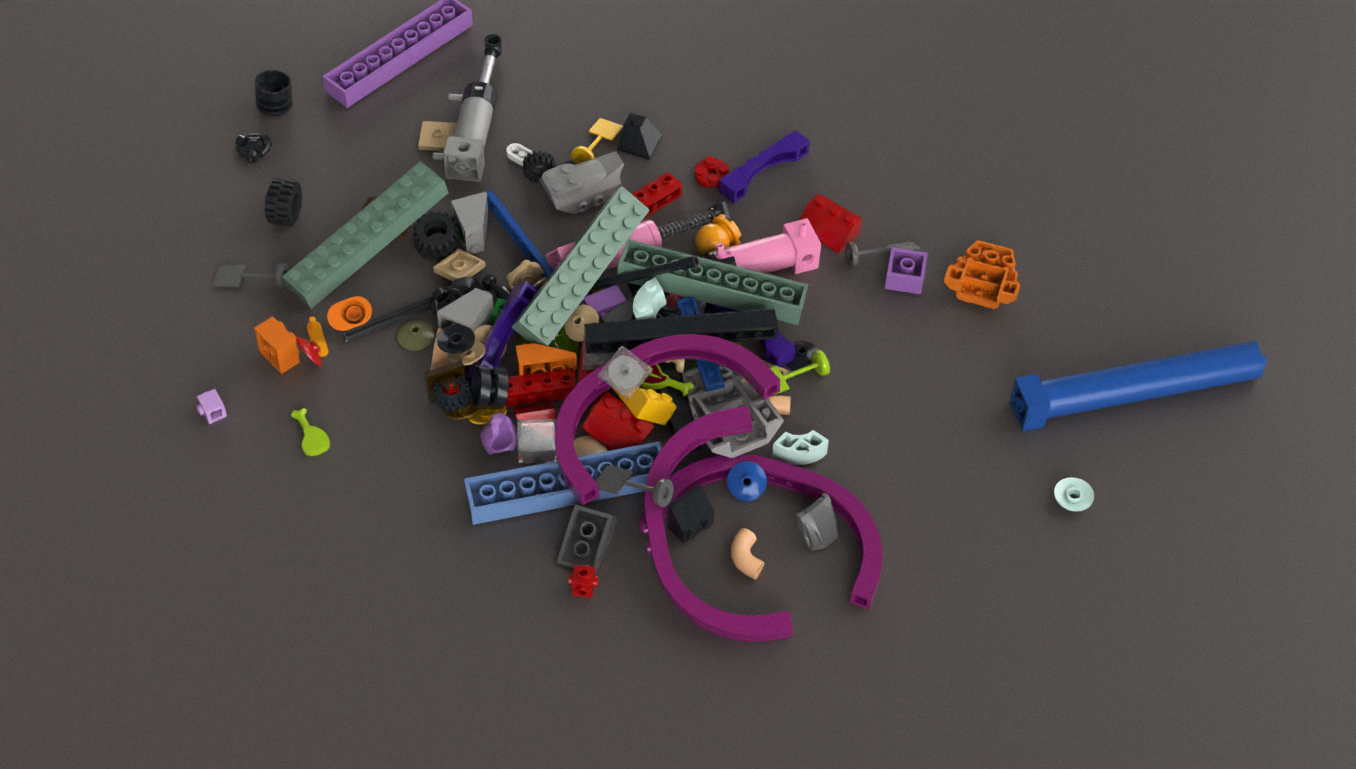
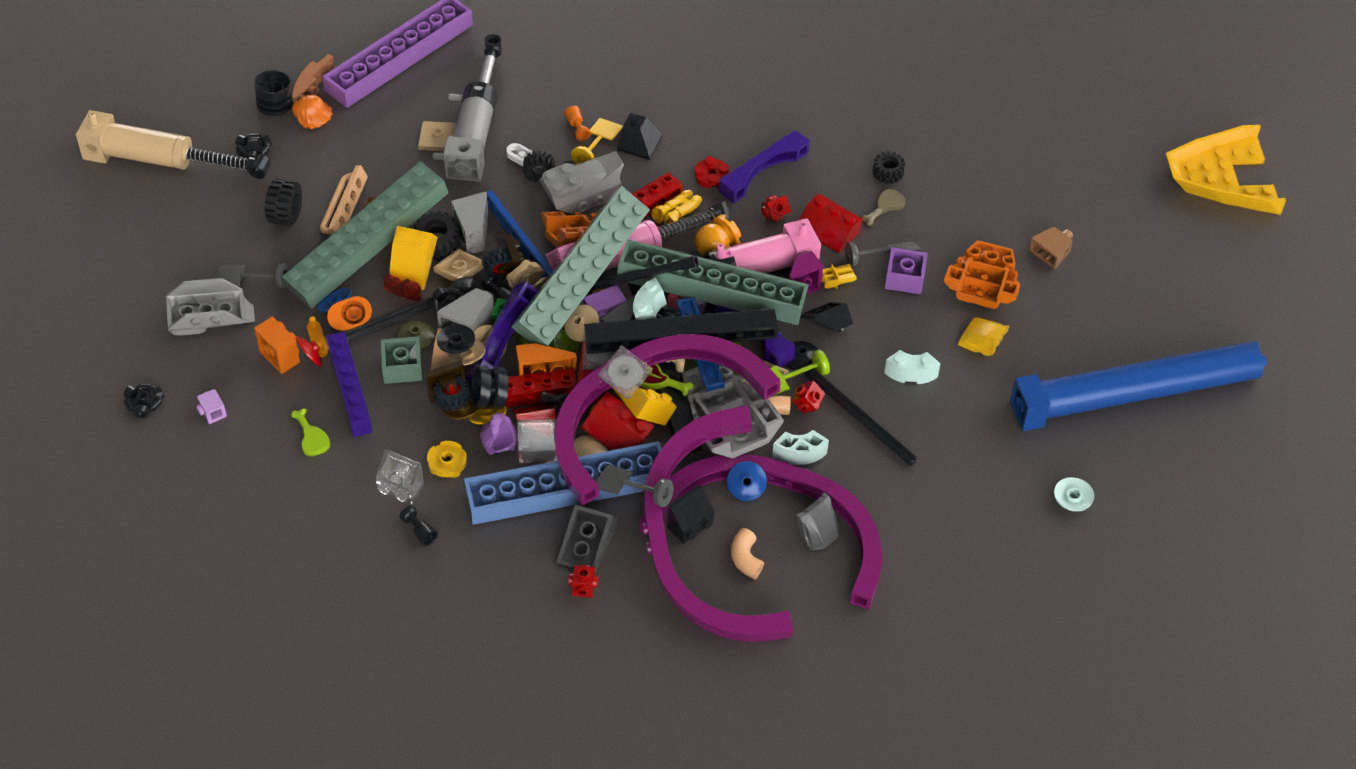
(102, 137): none -> tan piece
(138, 401): none -> black piece
(205, 305): none -> light grey slope
(311, 76): none -> nougat slope
(312, 111): none -> orange hair
(334, 297): none -> blue dish
(346, 201): none -> light nougat piece
(349, 384): none -> dark purple arch
(399, 477): none -> clear slope
(401, 360): none -> sand green slope
(406, 289): none -> clear red slope
(412, 255): none -> yellow slope
(423, 531): none -> black piece
(450, 468): none -> yellow plate
(504, 261): none -> plate
(557, 400): none -> black piece
(563, 228): none -> orange wedge
(575, 119): none -> orange piece
(681, 204): none -> yellow piece
(775, 207): none -> red brick
(807, 270): none -> magenta slope
(808, 397): none -> red brick
(830, 316): none -> black slope
(837, 275): none -> yellow arm
(861, 416): none -> black axle
(888, 160): none -> black tyre
(888, 201): none -> dark tan piece
(912, 368): none -> light aqua brick
(983, 336): none -> yellow slope
(1052, 245): none -> medium nougat torso
(1207, 169): none -> yellow piece

